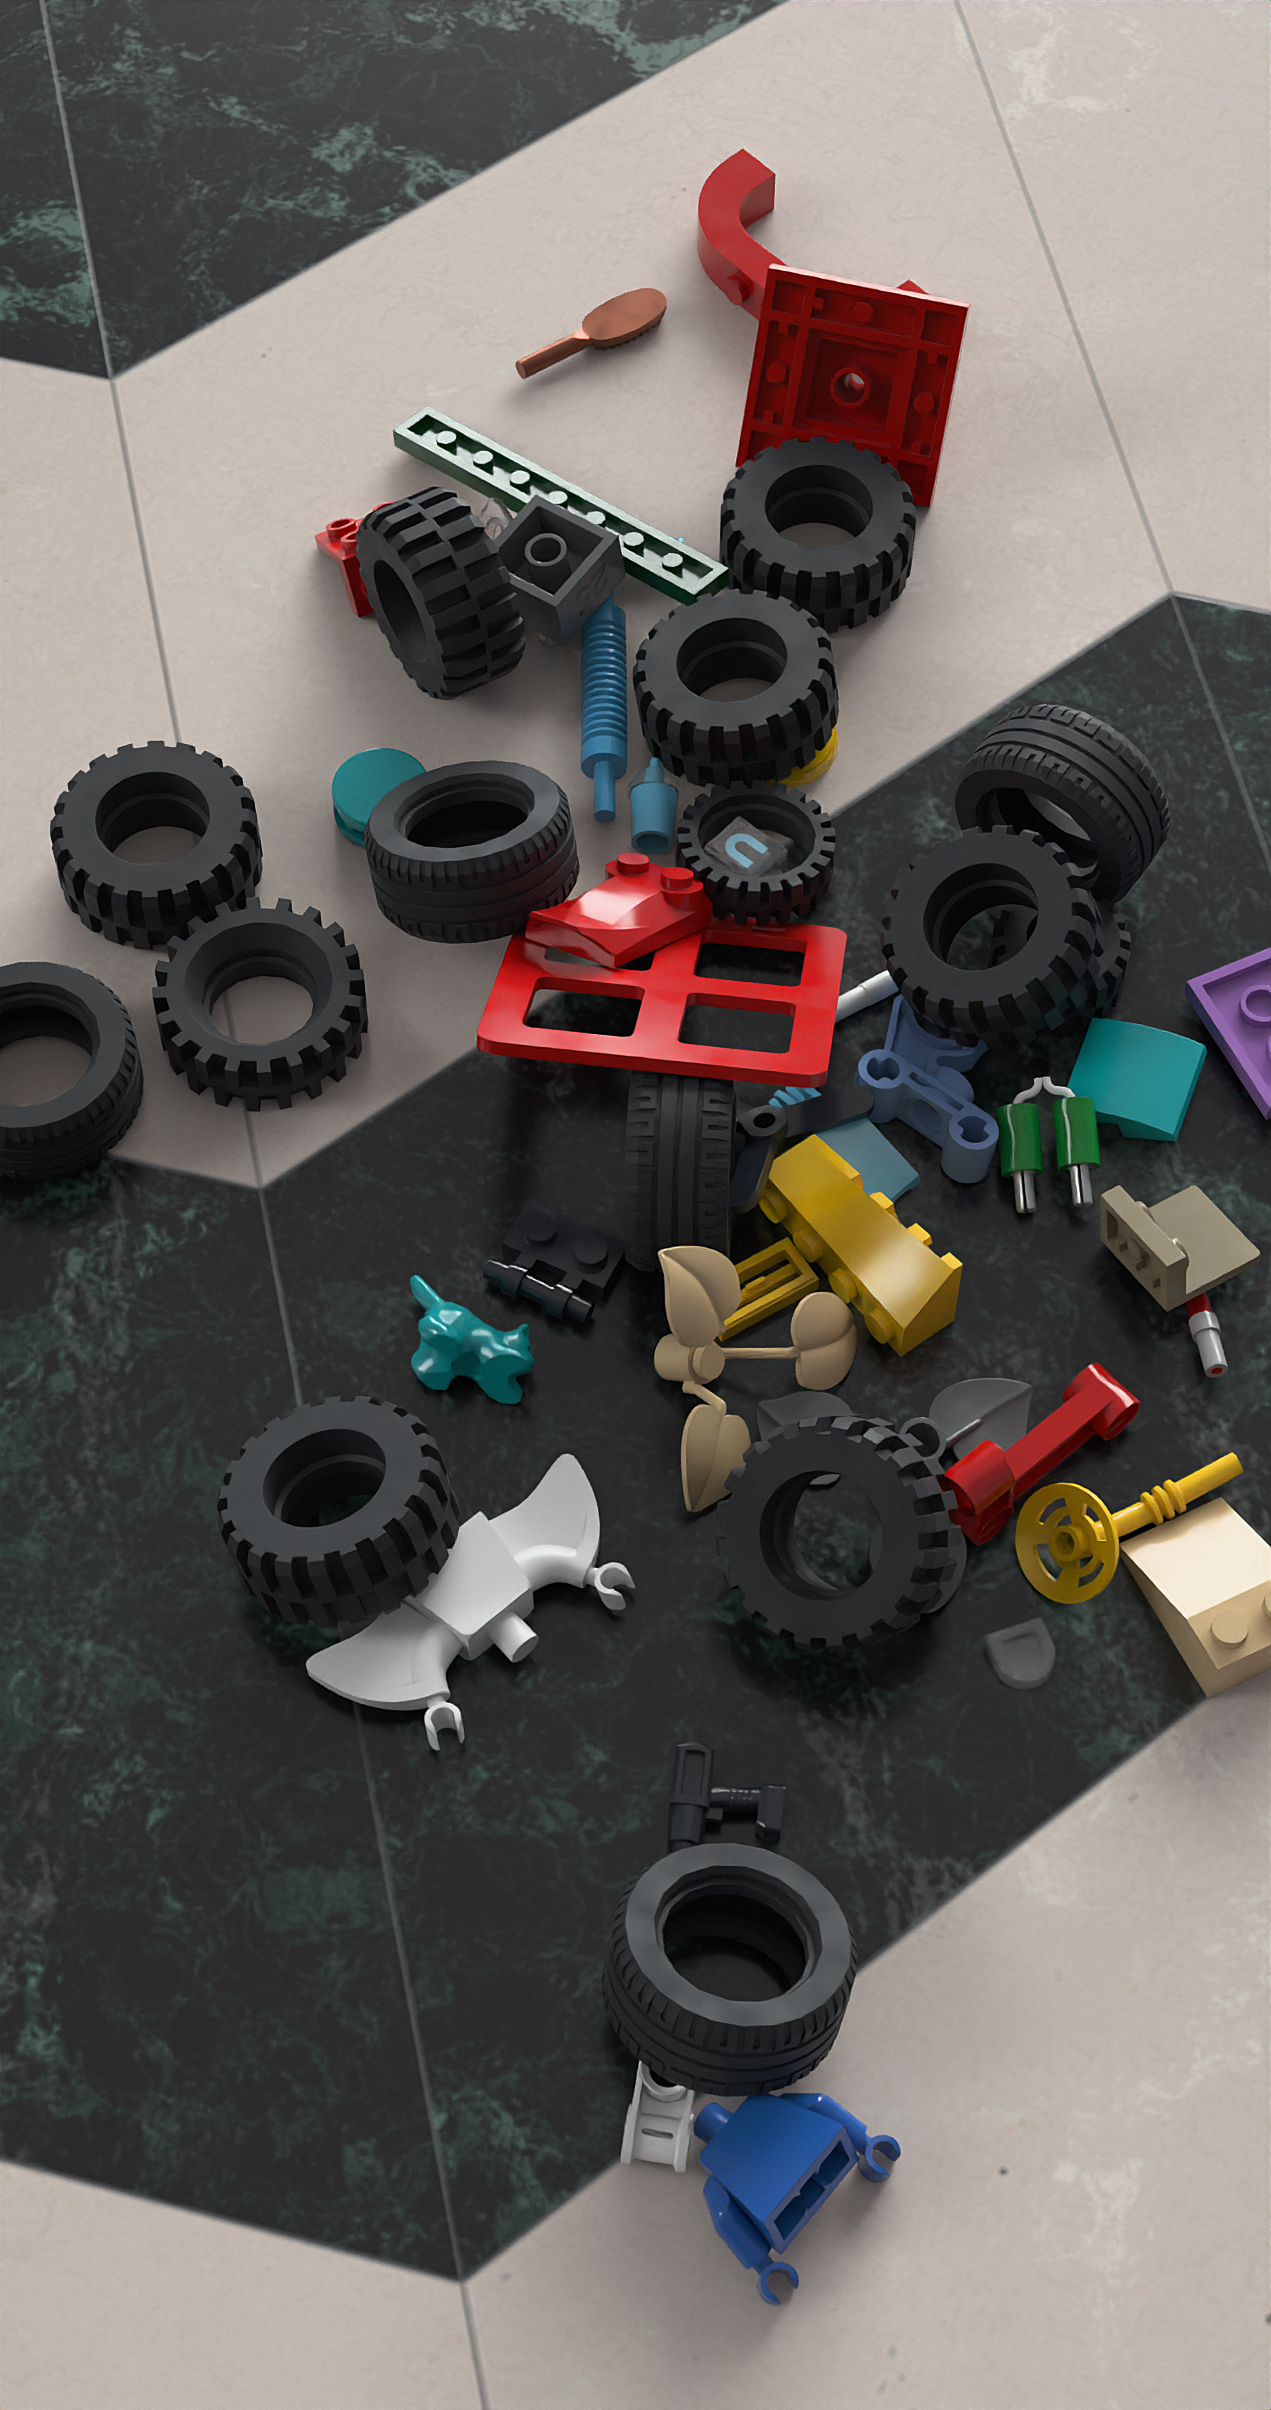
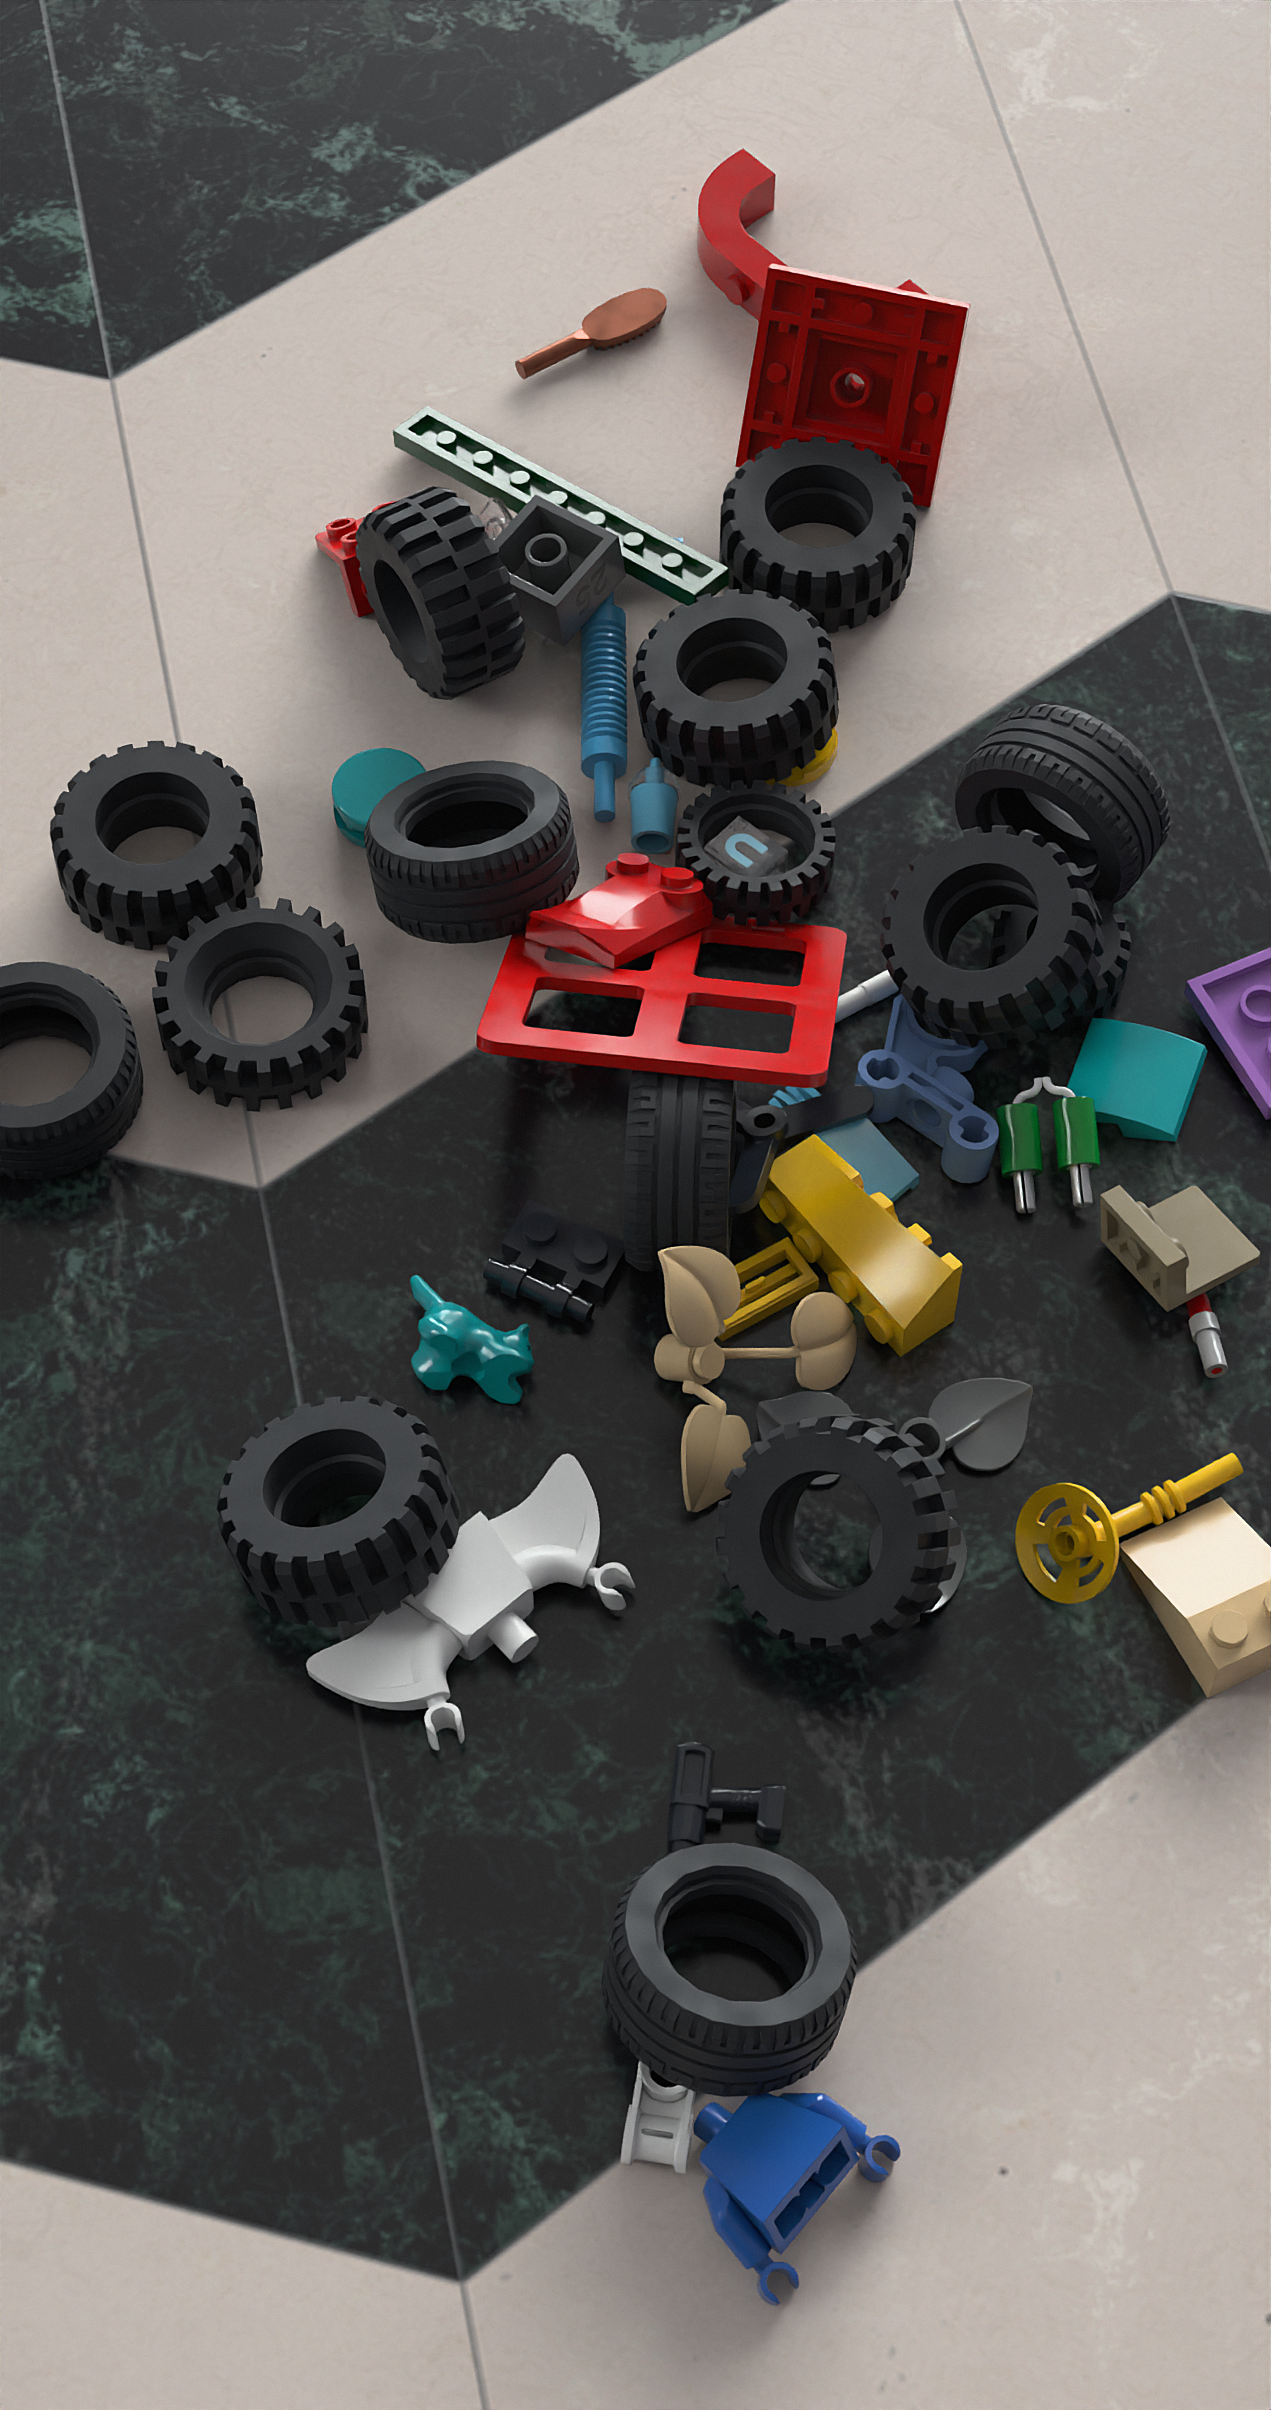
(991, 1479): red piece -> none
(1022, 1654): clear tile -> none

